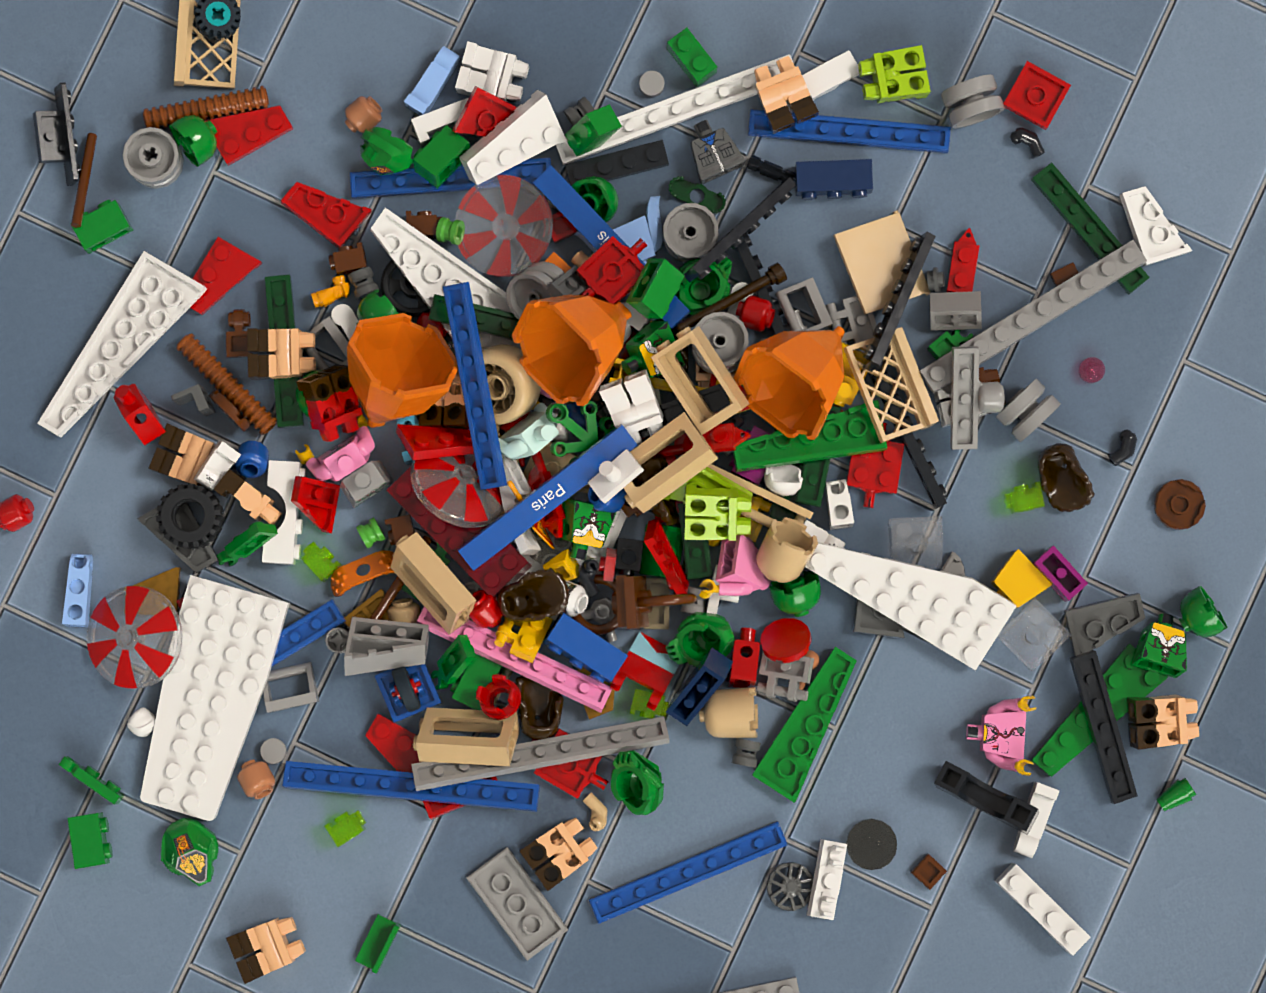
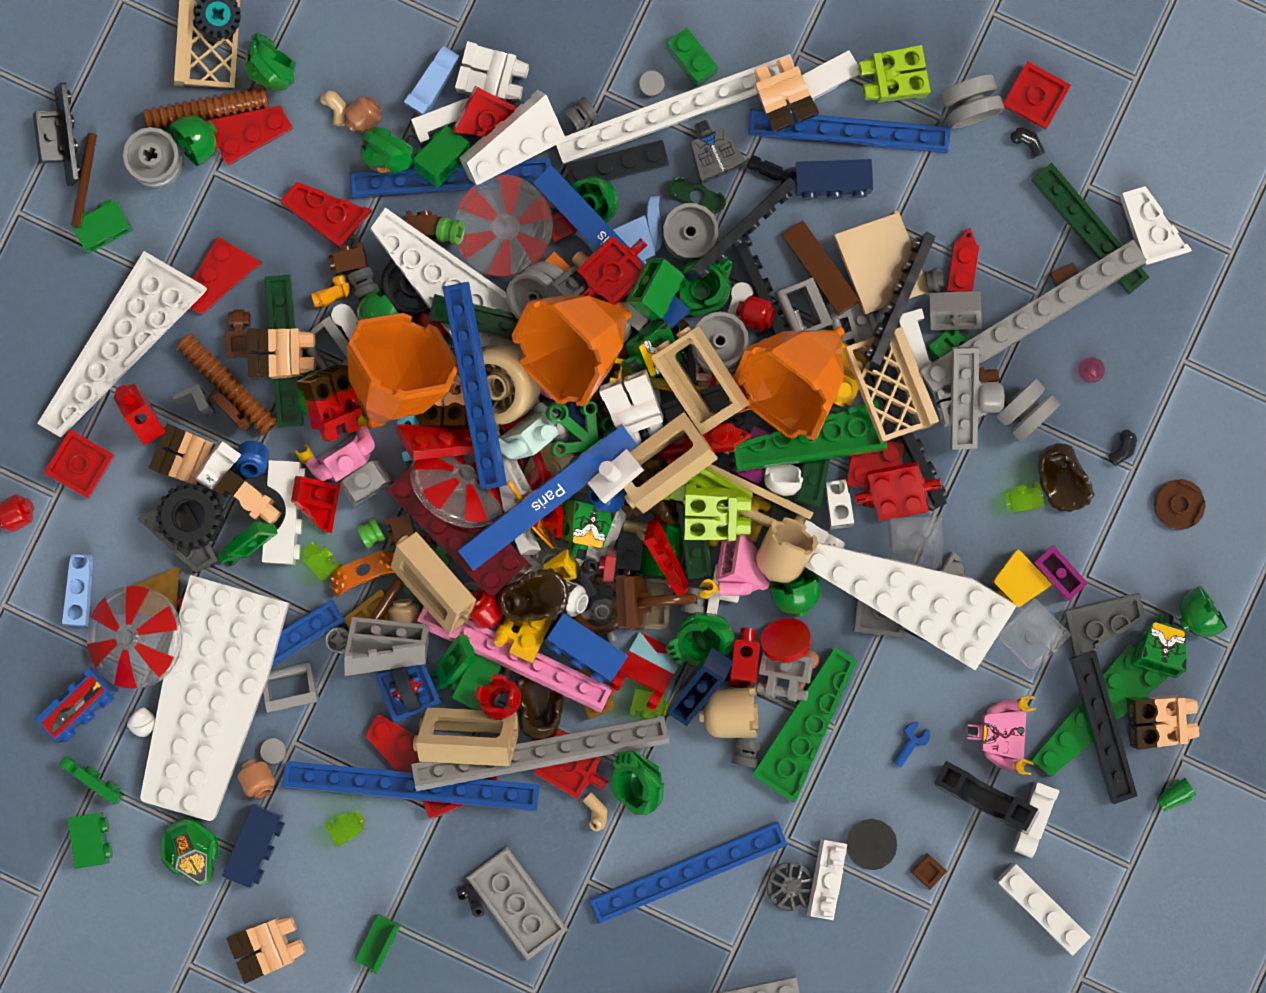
(76, 706): none -> wedge
(79, 464): none -> red plate
(254, 846): none -> dark blue brick
(268, 65): none -> green helmet
(338, 106): none -> tan arm
(474, 899): none -> black arm
(566, 853): light nougat hips -> none
(593, 130): green brick -> none
(635, 527): none -> tan arm
(774, 275): dark brown piece -> none
(820, 268): none -> reddish brown tile
(898, 491): none -> red plate
(911, 328): none -> white leg
(911, 742): none -> blue bar

